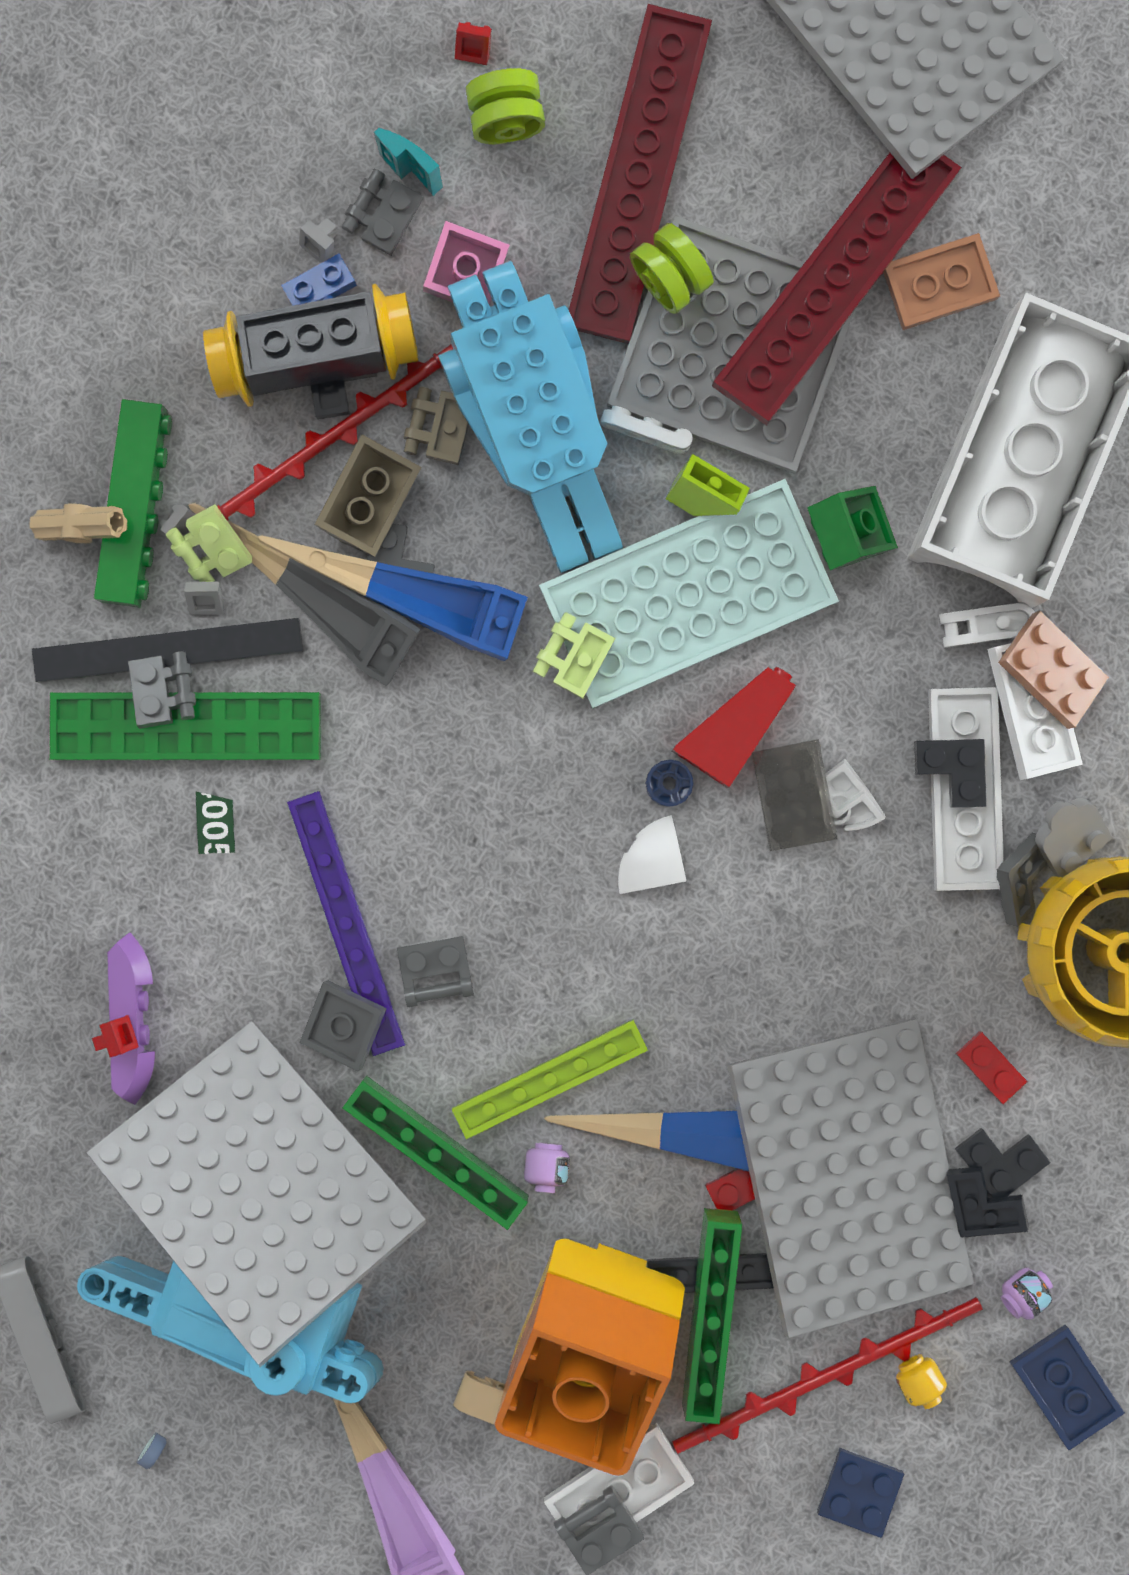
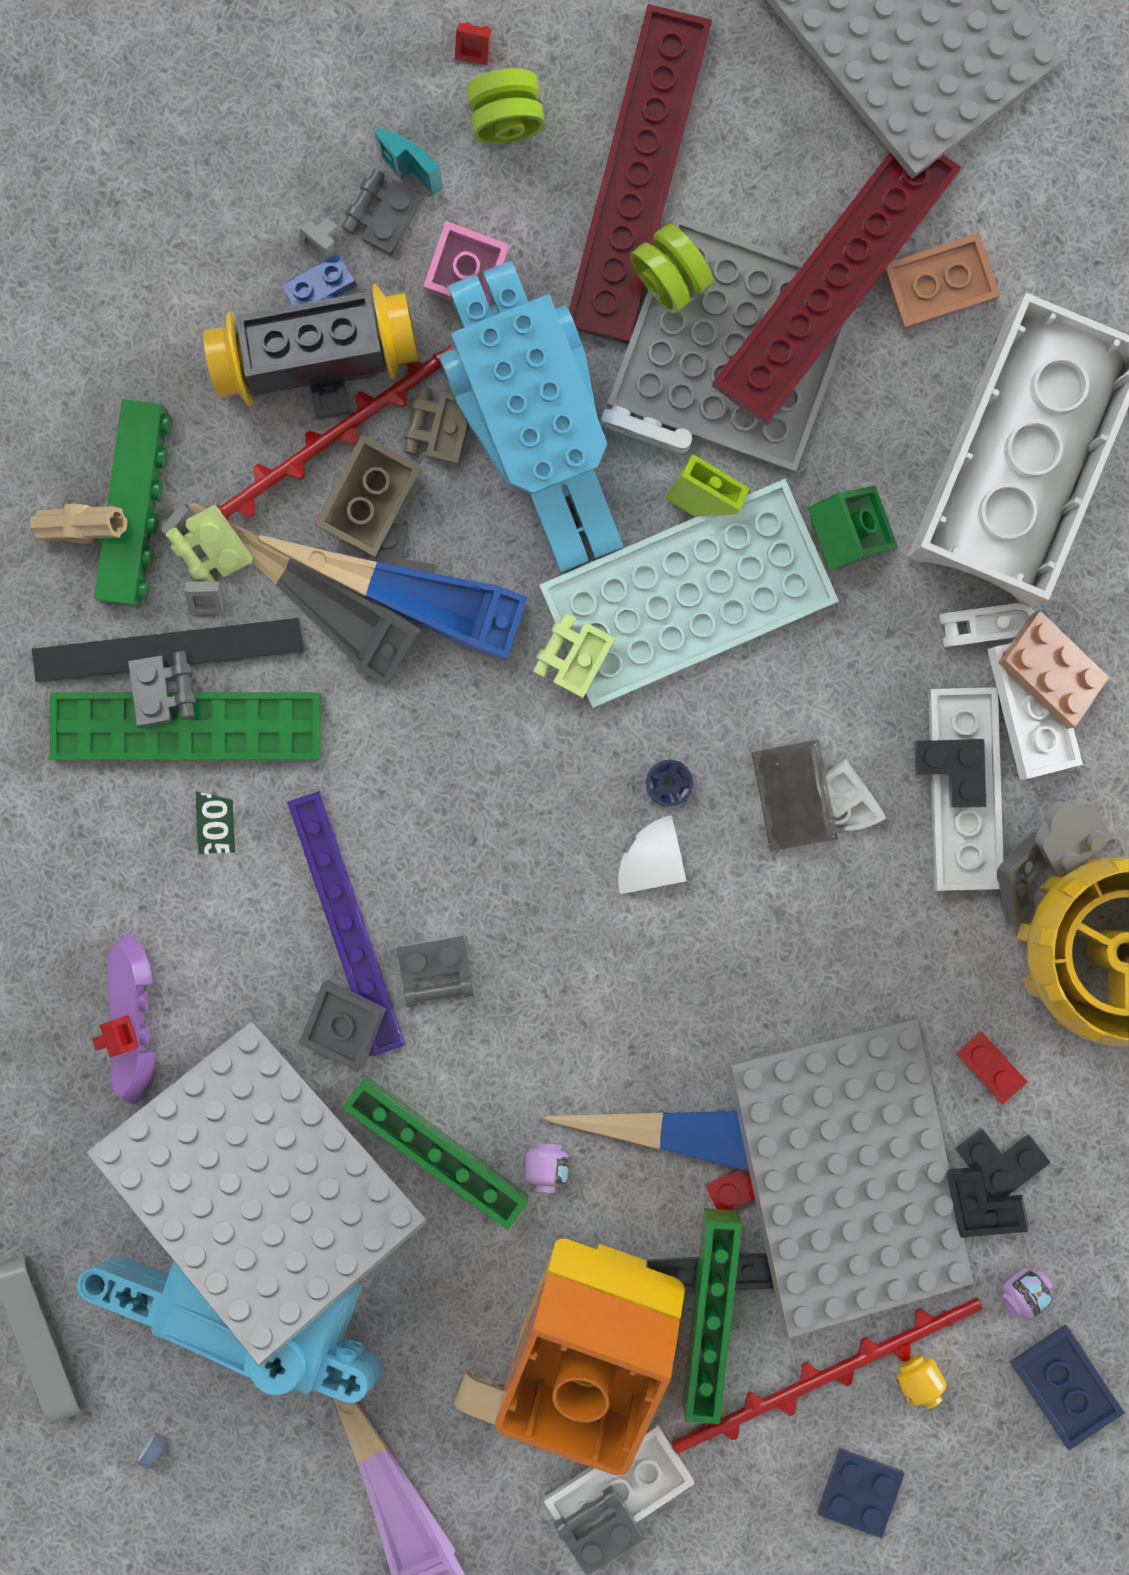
(549, 1079): lime plate -> none
(734, 730): red slope -> none

